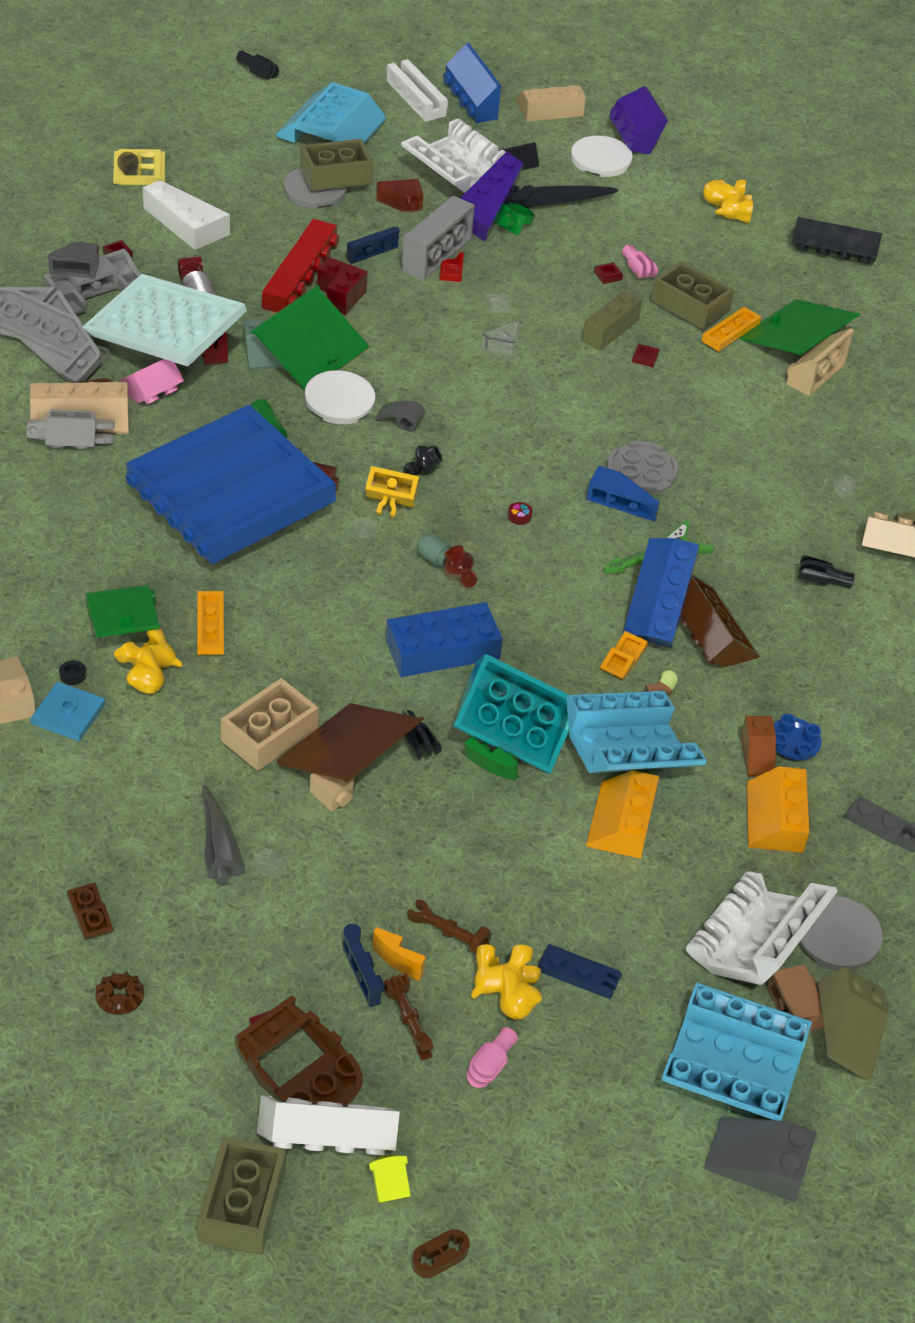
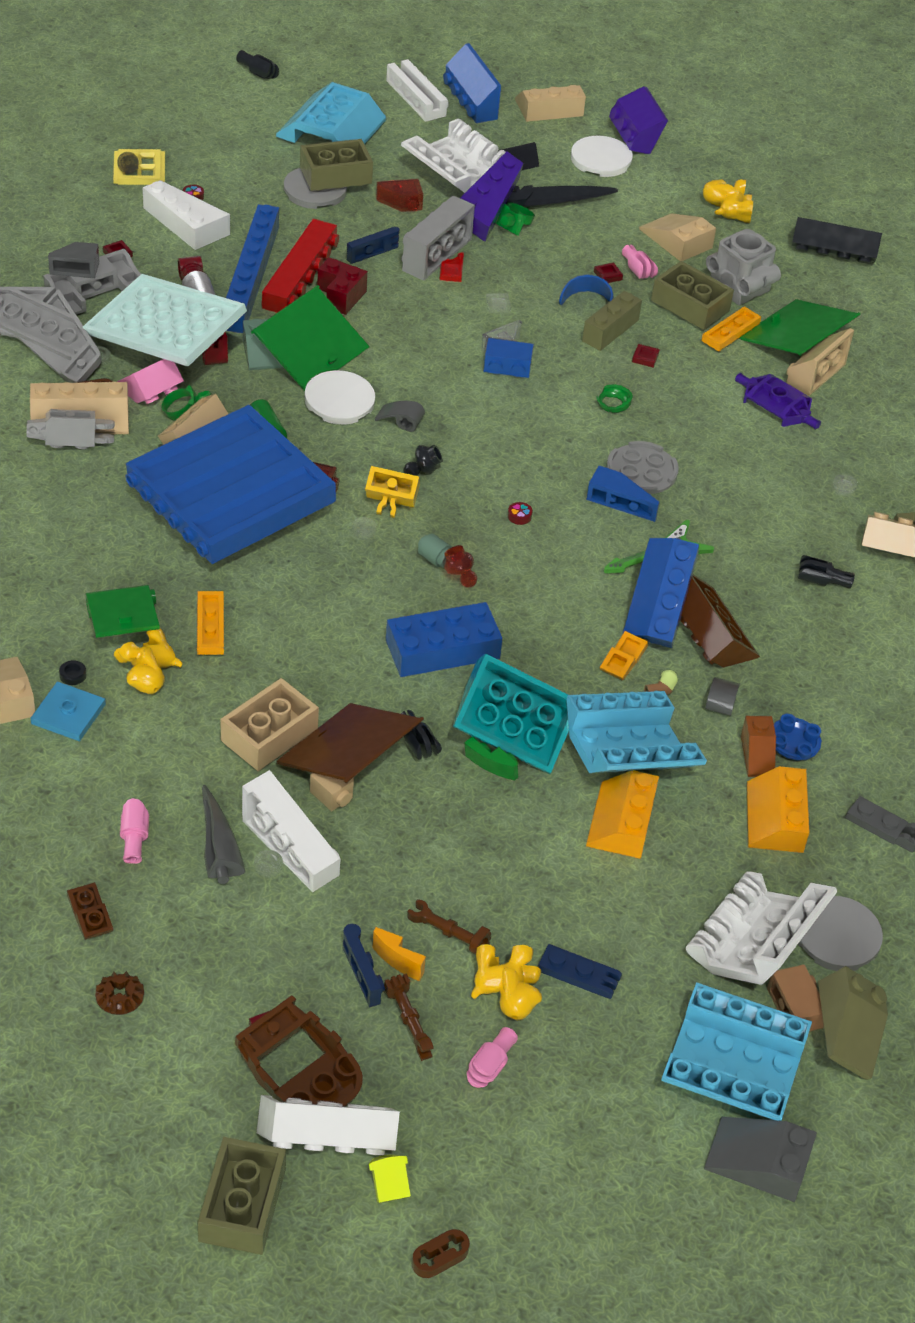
(134, 829): none -> bright pink arm
(176, 394): none -> green piece
(194, 190): none -> dark red tile
(200, 414): none -> tan brick
(253, 261): none -> blue brick
(287, 830): none -> white wedge
(508, 357): none -> blue brick
(586, 283): none -> blue piece
(615, 391): none -> green piece
(681, 234): none -> tan slope
(722, 696): none -> dark grey panel
(744, 265): none -> light grey piece
(791, 407): none -> dark purple plate

